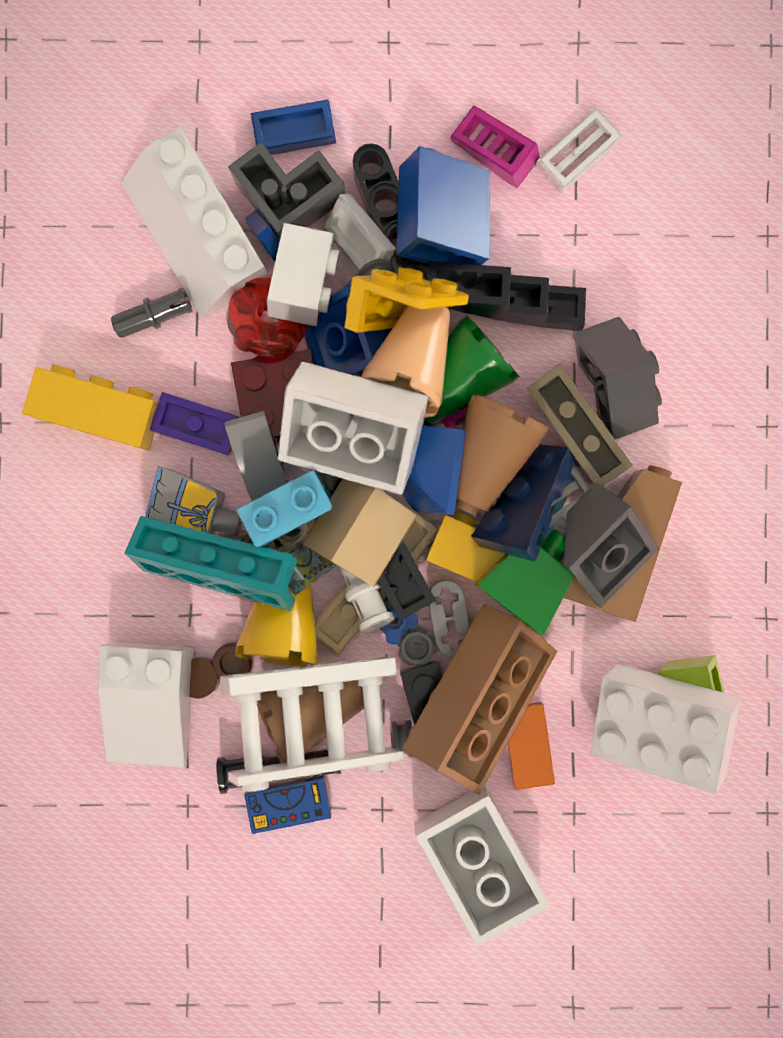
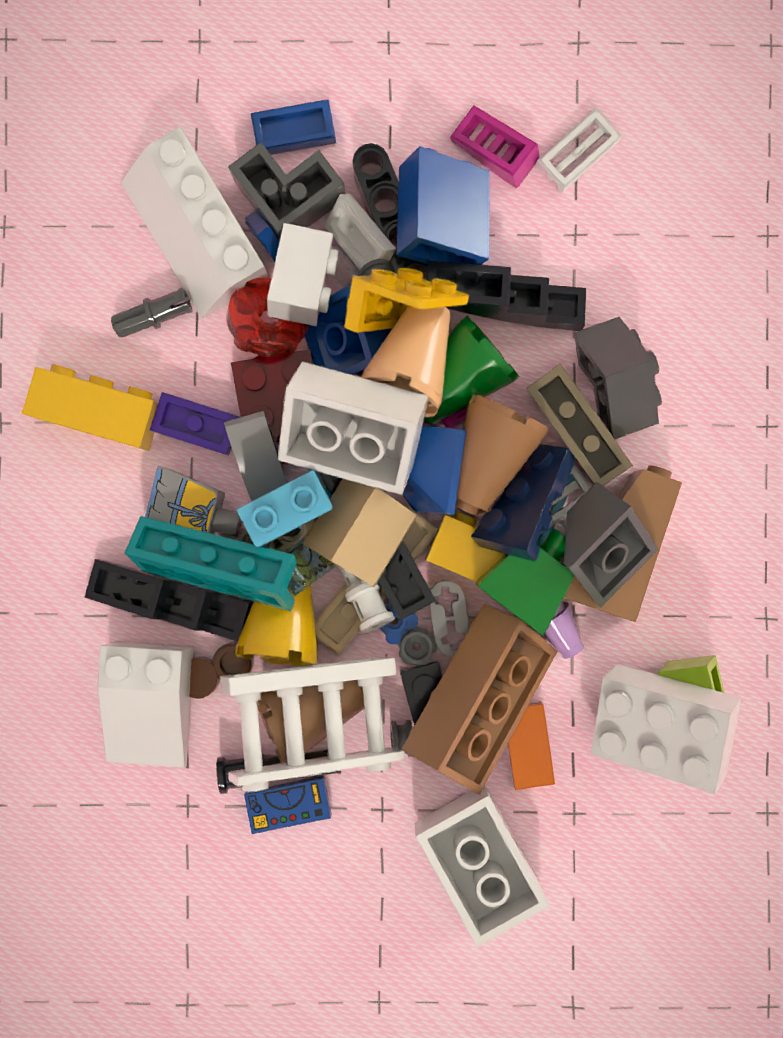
(167, 600): none -> black slope
(563, 632): none -> lavender cone

